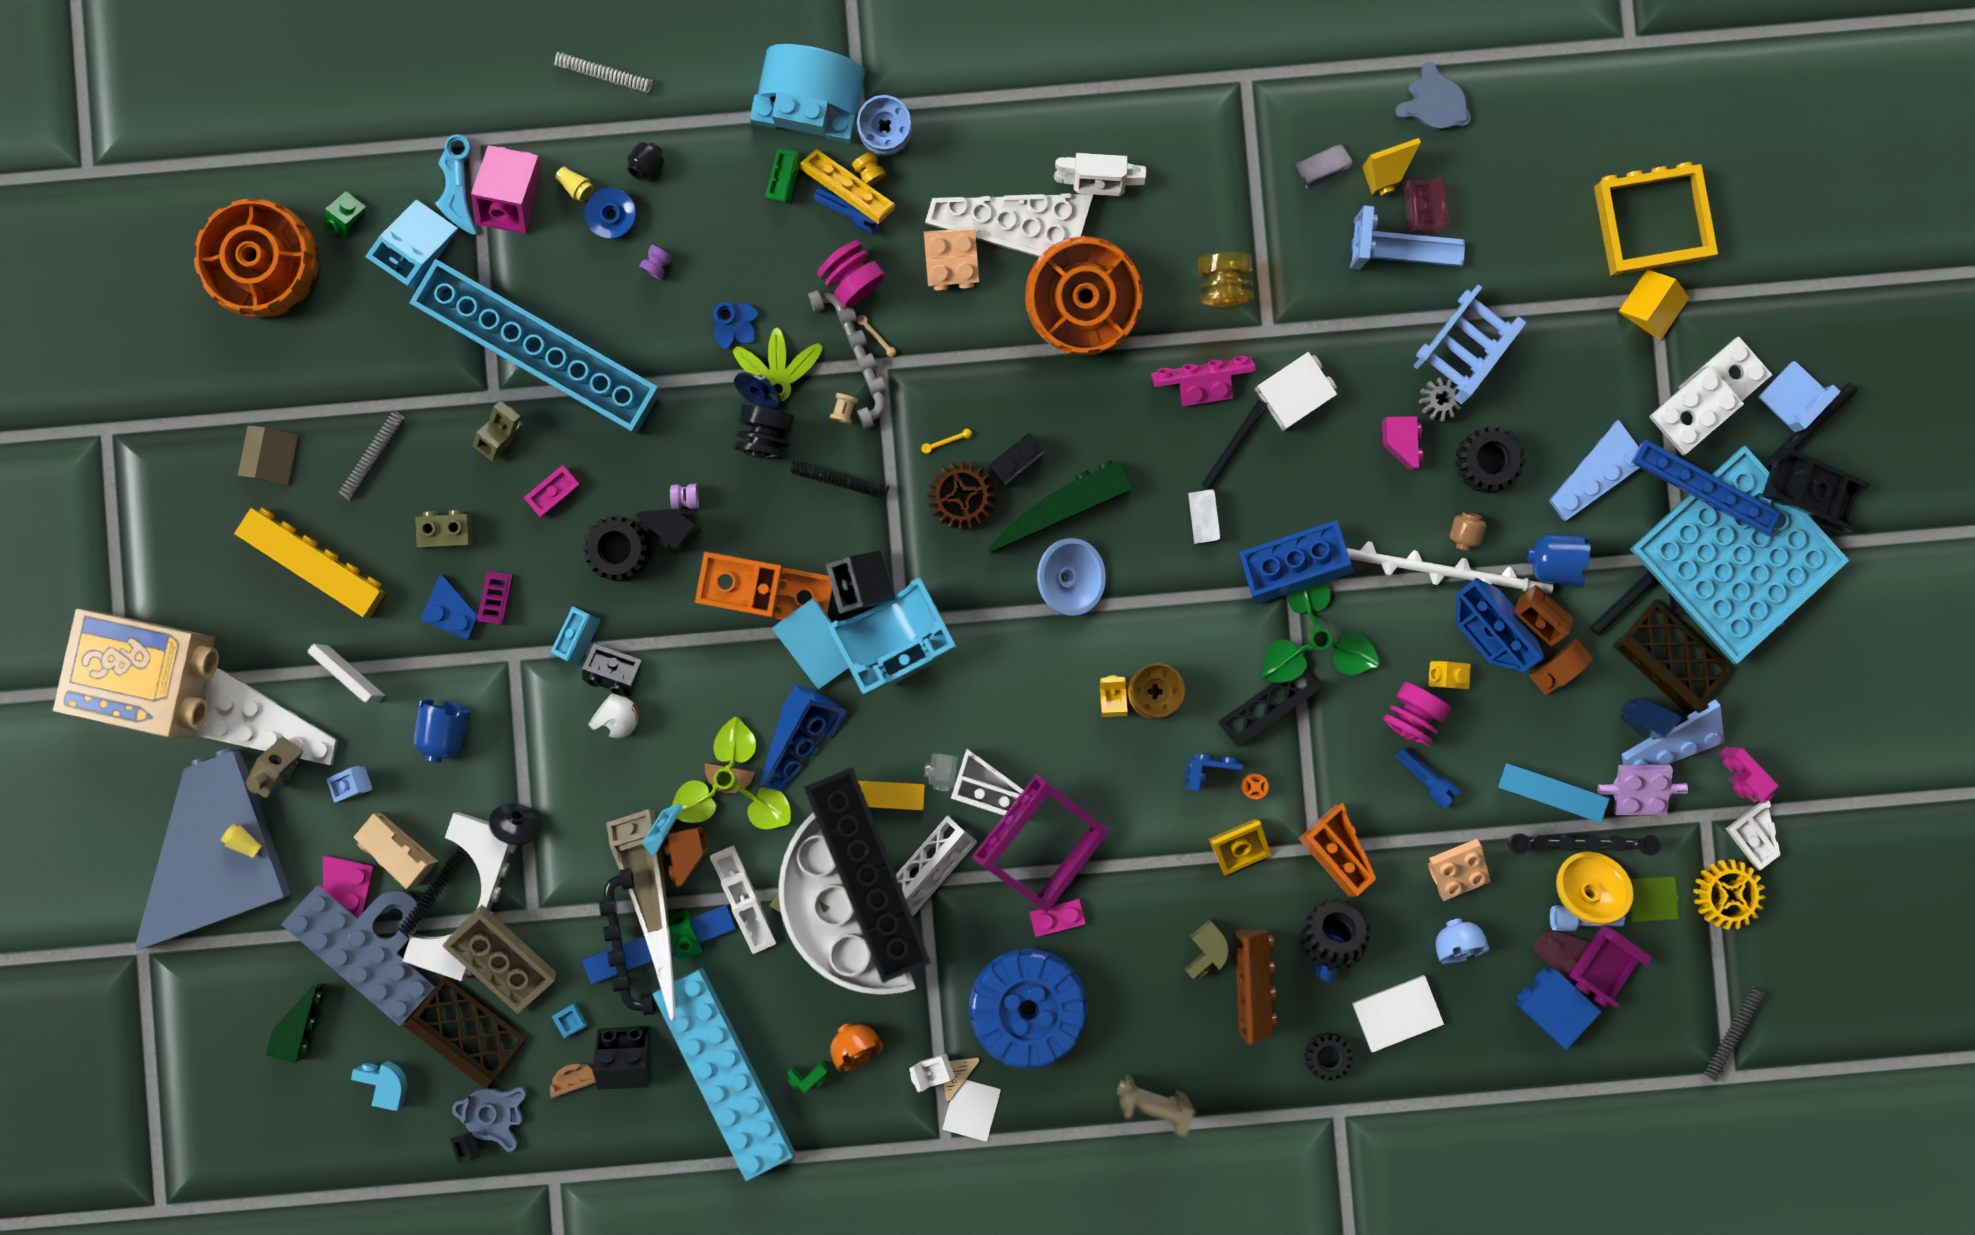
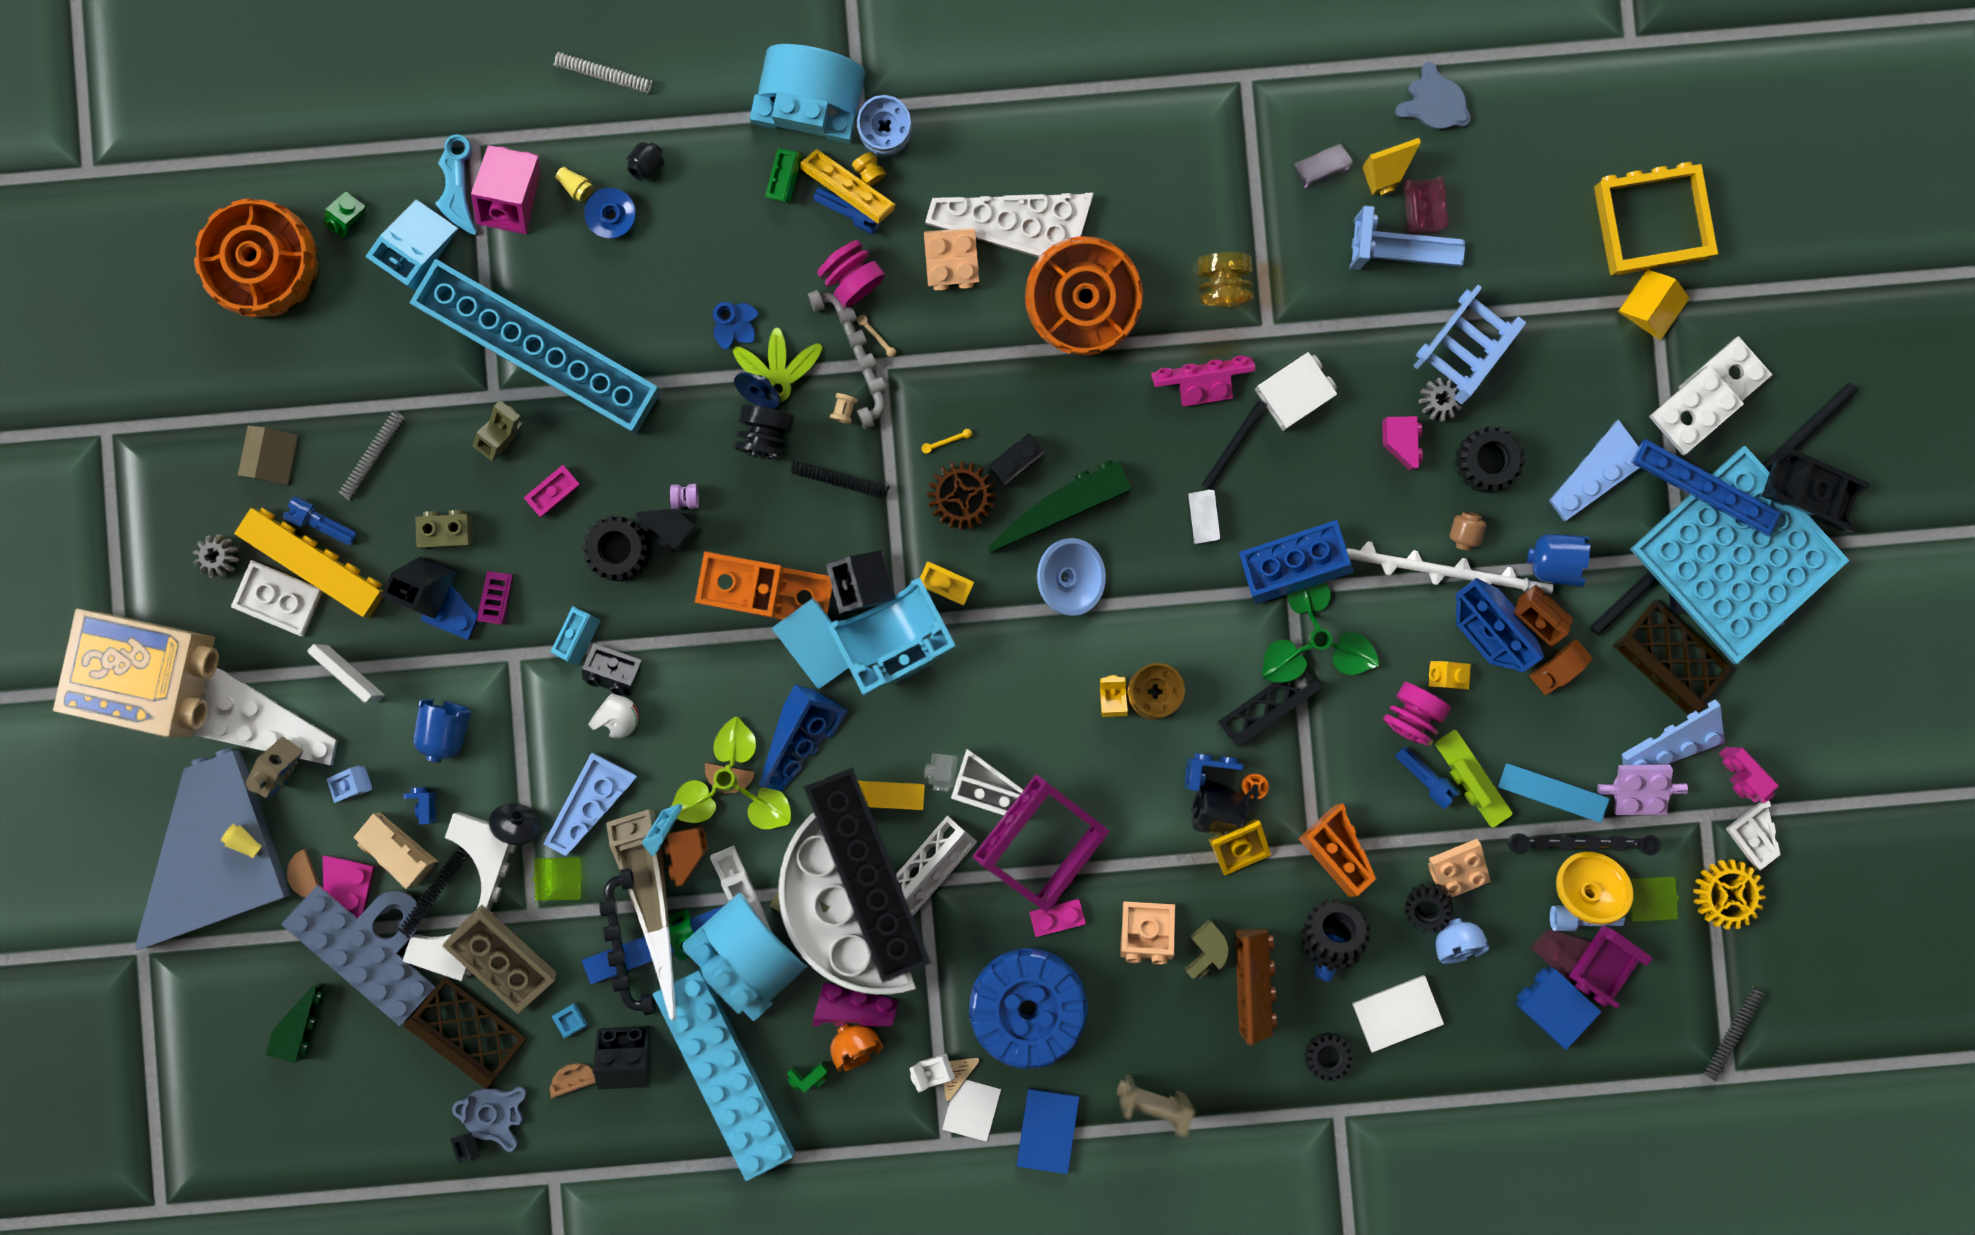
(208, 551): none -> light grey gear
(277, 598): none -> white tile
(301, 874): none -> medium nougat tile
(304, 514): none -> blue piece
(389, 1082): medium azure brick -> none
(420, 586): none -> black slope
(426, 805): none -> blue bracket
(557, 878): none -> clear neon green piece
(591, 797): none -> light blue wing
(657, 259): medium lavender wheel -> none
(749, 958): none -> medium azure piece
(845, 1005): none -> magenta wing
(946, 583): none -> yellow plate
(1047, 1130): none -> blue tile
(1099, 173): white hinge -> none
(1147, 932): none -> light nougat plate
(1221, 808): none -> black piece
(1425, 920): none -> black tyre
(1473, 778): none -> lime bracket
(1649, 718): dark blue slope -> none
(1797, 397): light blue bracket -> none

